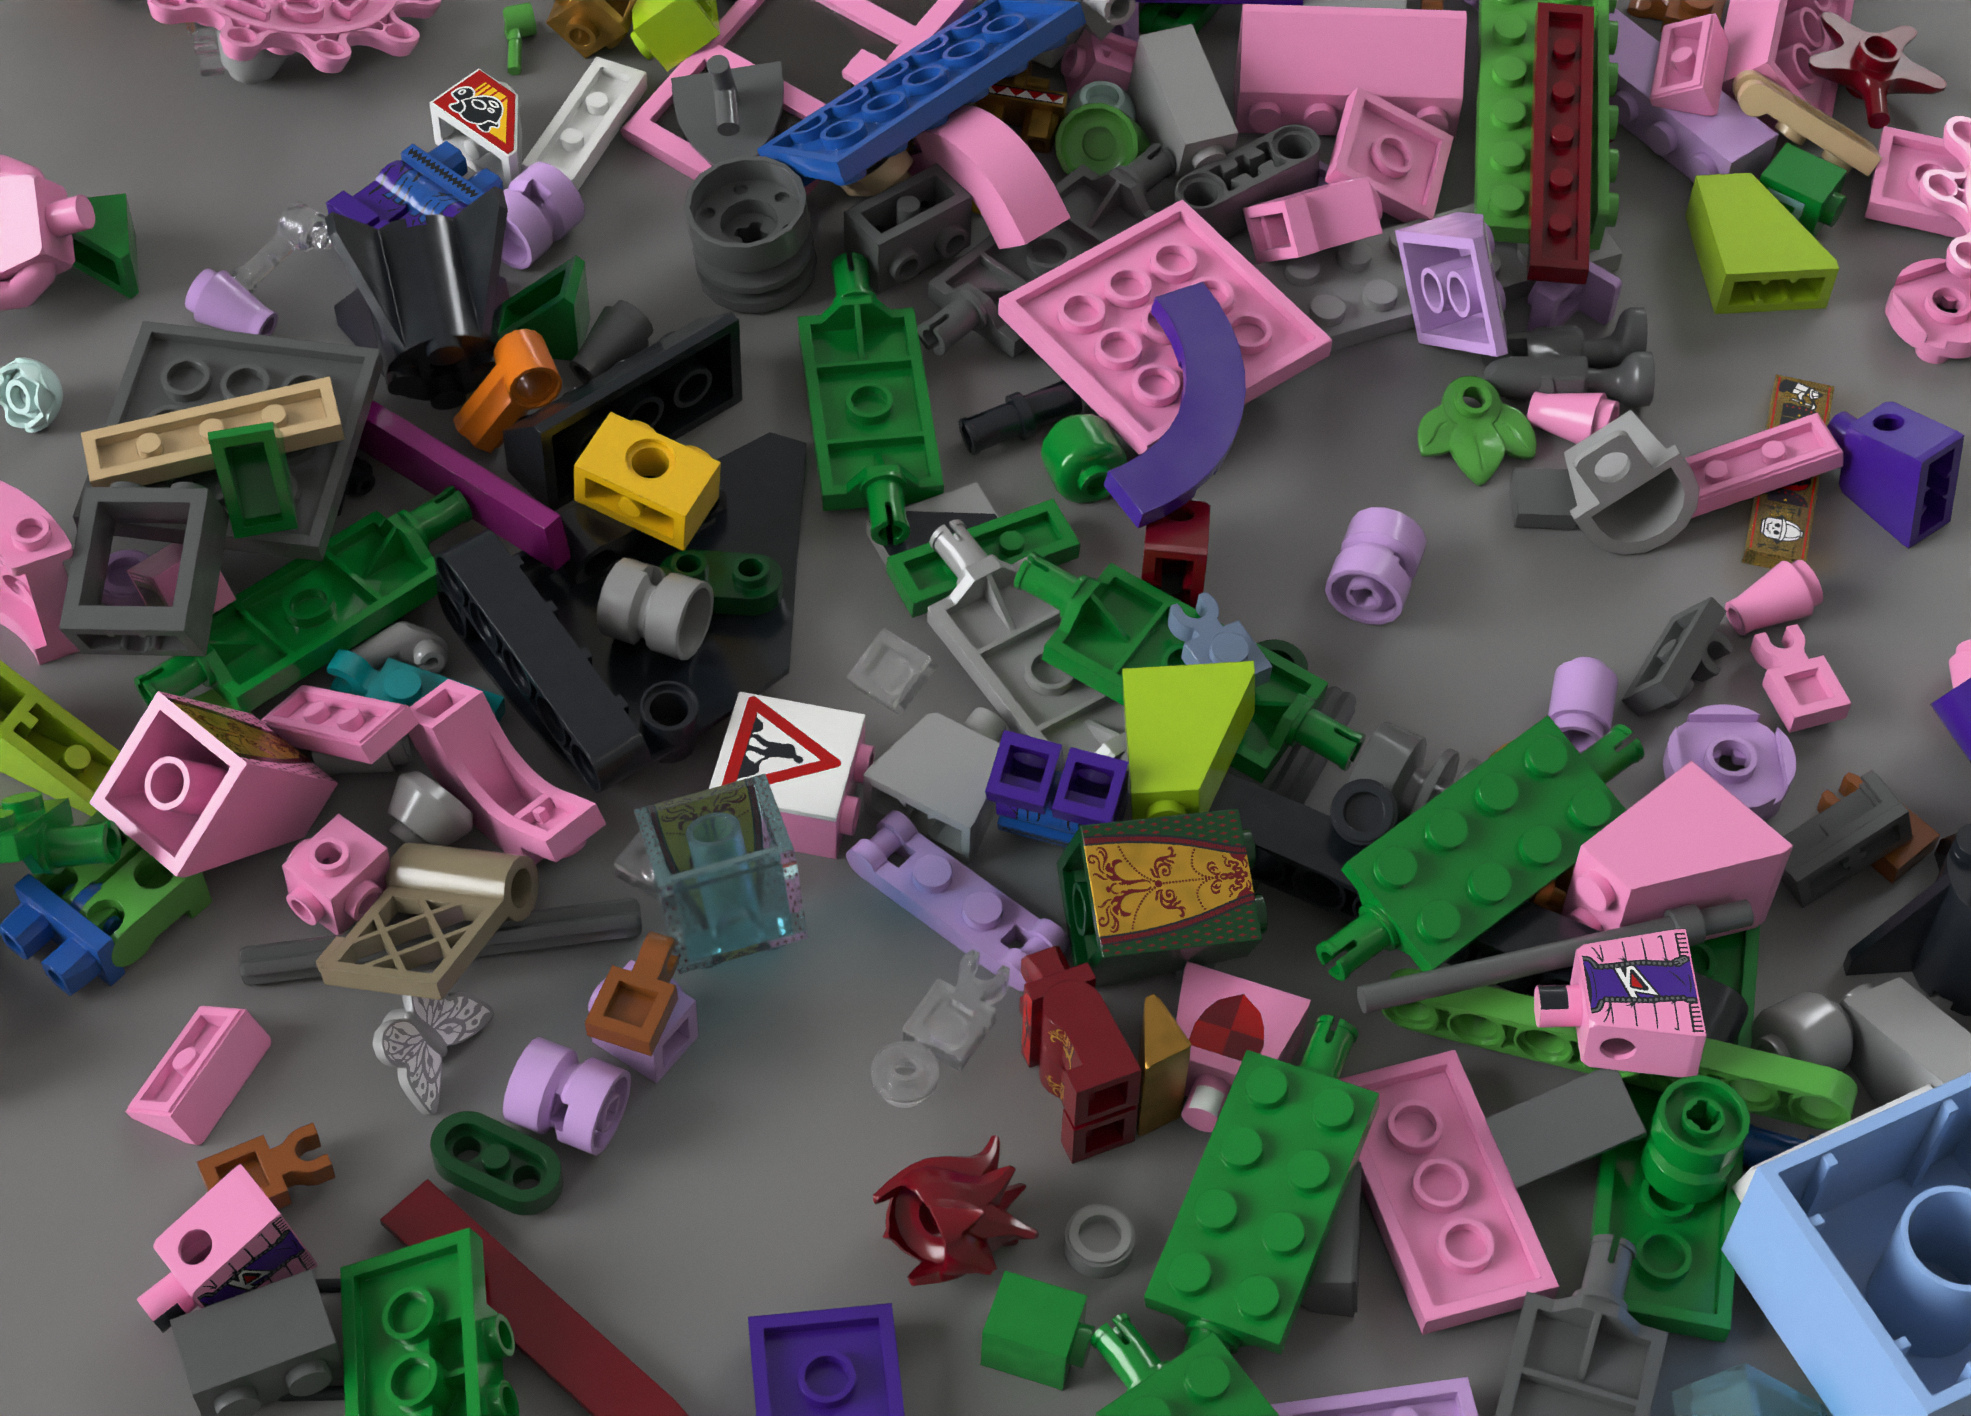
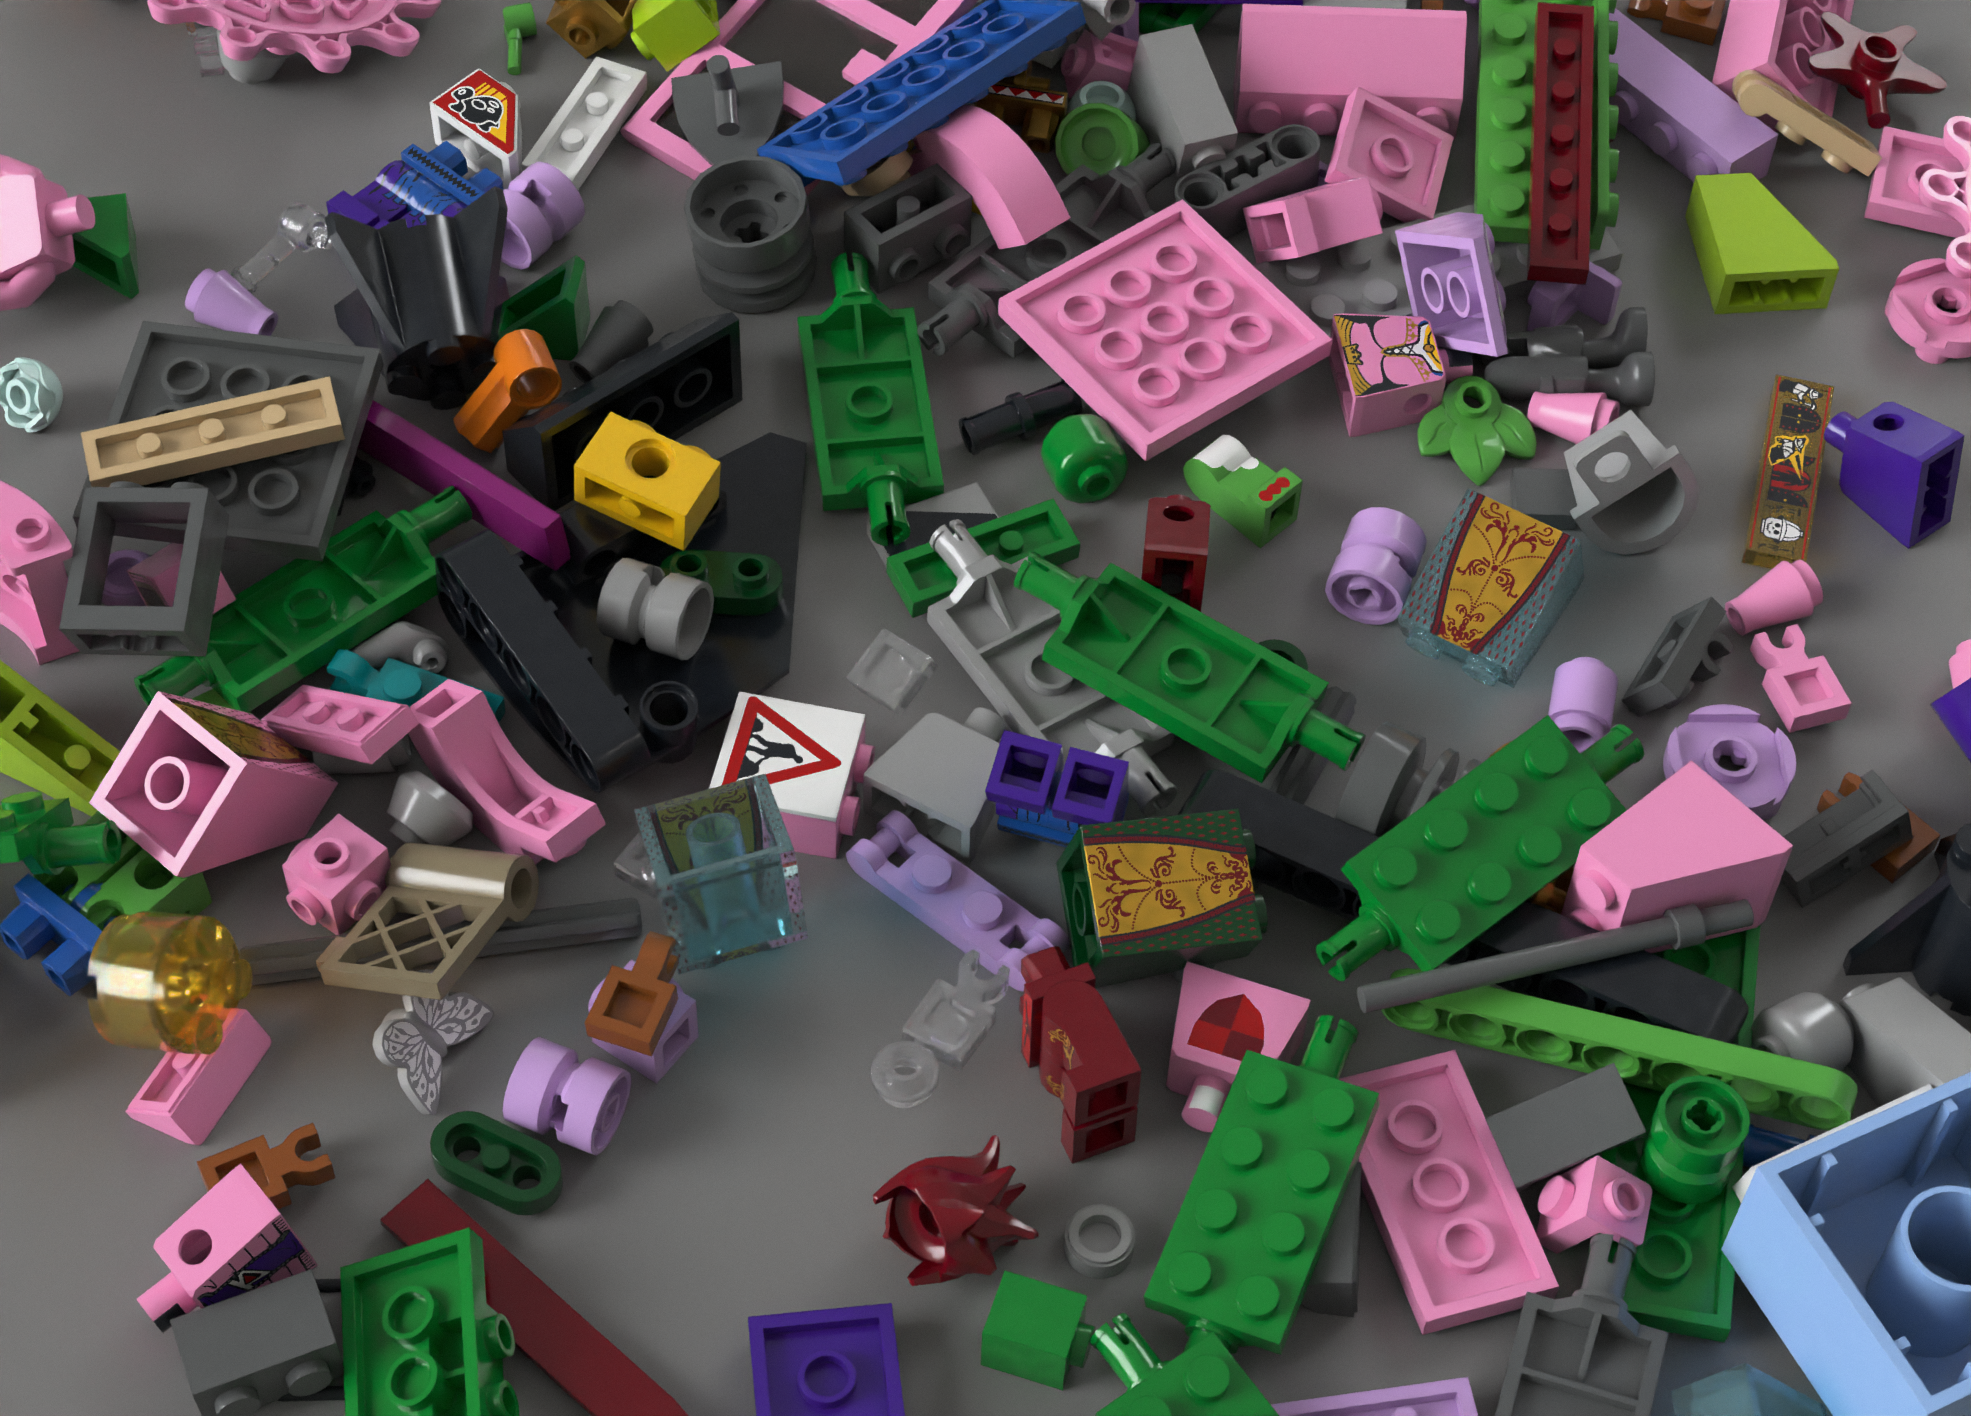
(166, 981): none -> clear yellow brick
(254, 479): green slope -> none
(1164, 1067): pearl gold slope -> none
(1183, 733): lime slope -> none
(1208, 411): dark purple tile -> none
(1212, 643): sand blue plate -> none
(1244, 489): none -> bright green leg
(1364, 812): black tile -> none
(1389, 370): none -> bright pink torso
(1492, 590): none -> slope
(1592, 1201): none -> bright pink bracket
(1631, 1005): bright pink torso -> none
(1690, 66): bright pink slope -> none
(1764, 462): bright pink tile -> none
(1806, 187): green brick -> none

